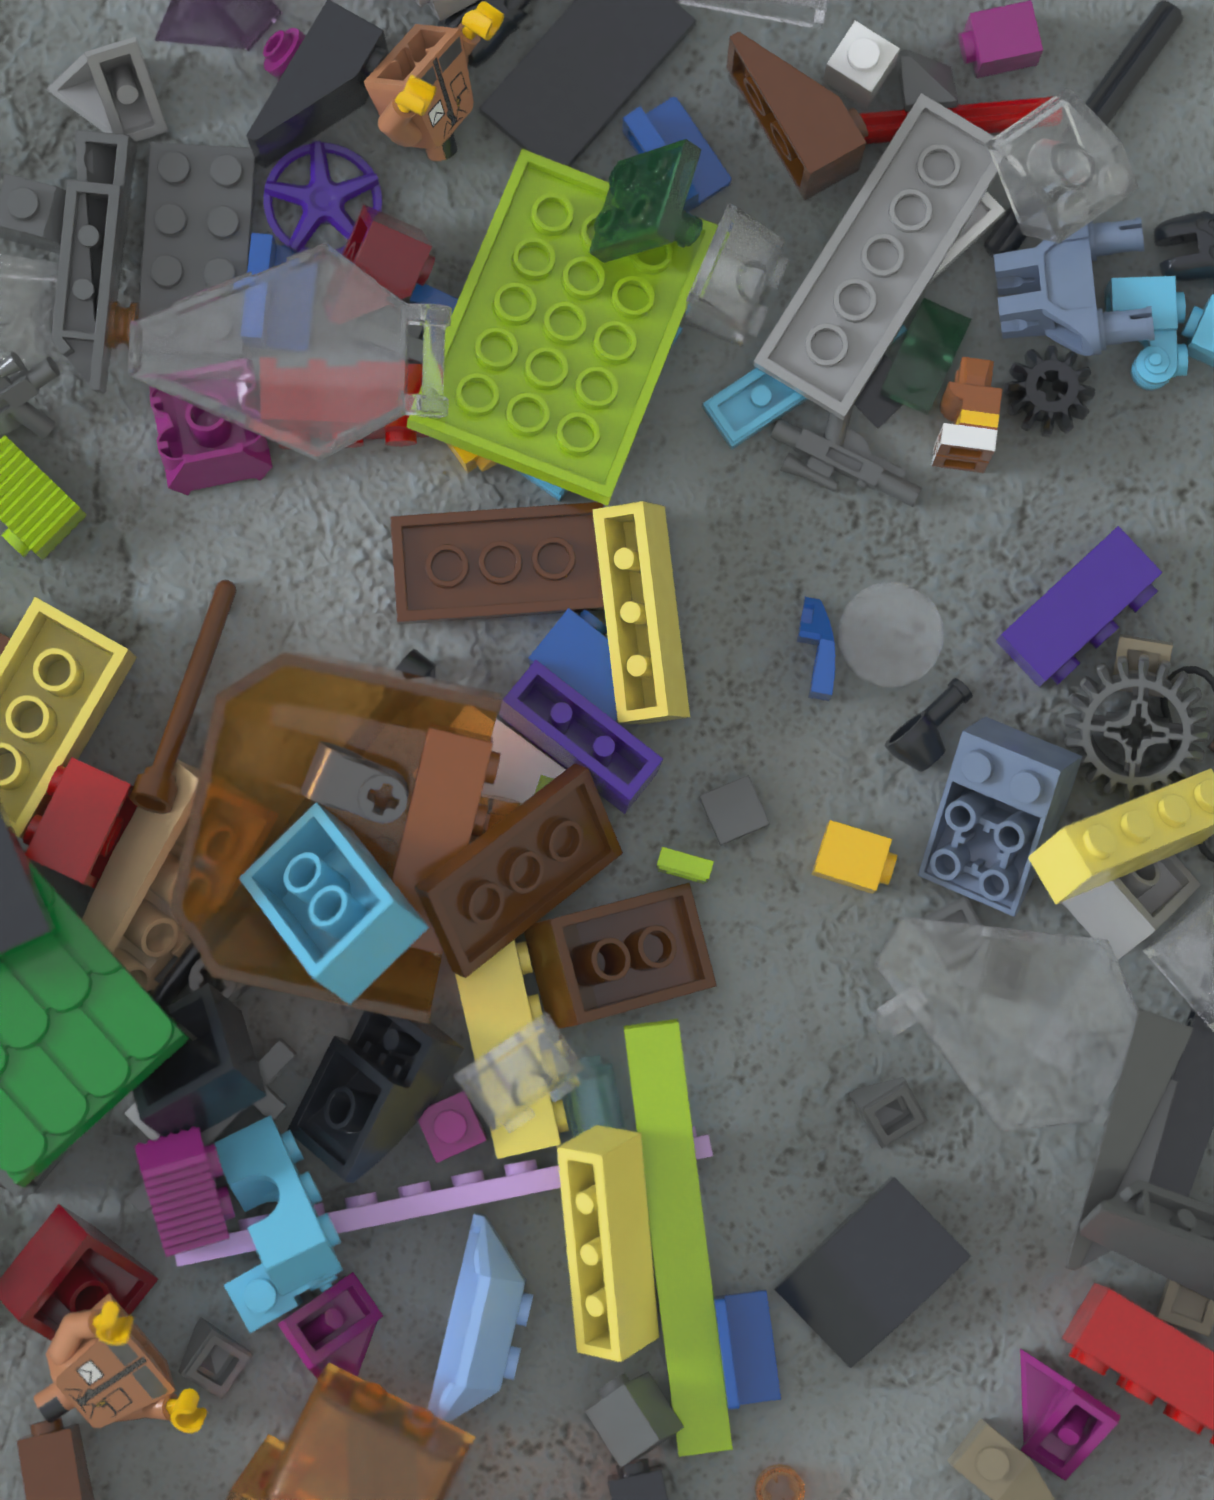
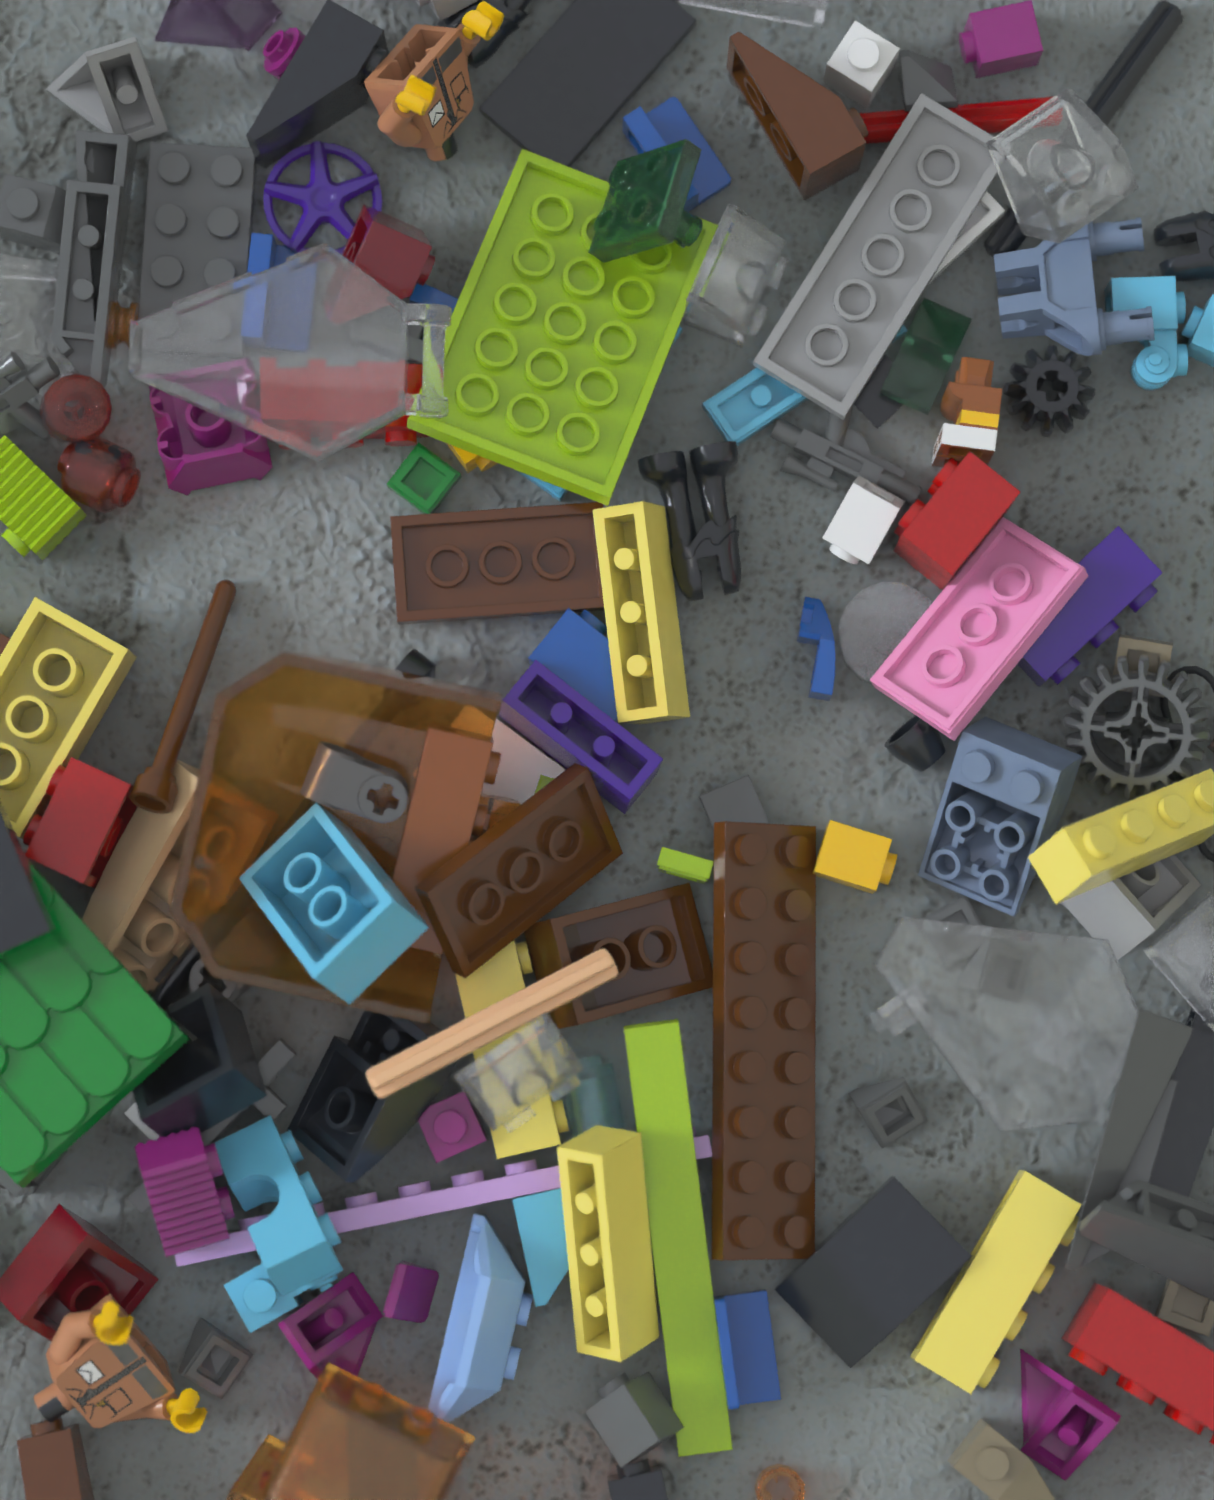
(88, 395): none -> clear red head
(99, 474): none -> clear red head
(411, 1292): none -> magenta slope
(423, 480): none -> green tile
(491, 1023): none -> light nougat axle
(543, 1241): none -> medium azure slope
(719, 532): none -> black piece
(763, 1041): none -> reddish brown plate
(862, 521): none -> white brick
(956, 520): none -> red brick
(979, 628): none -> bright pink tile
(996, 1282): none -> light yellow brick

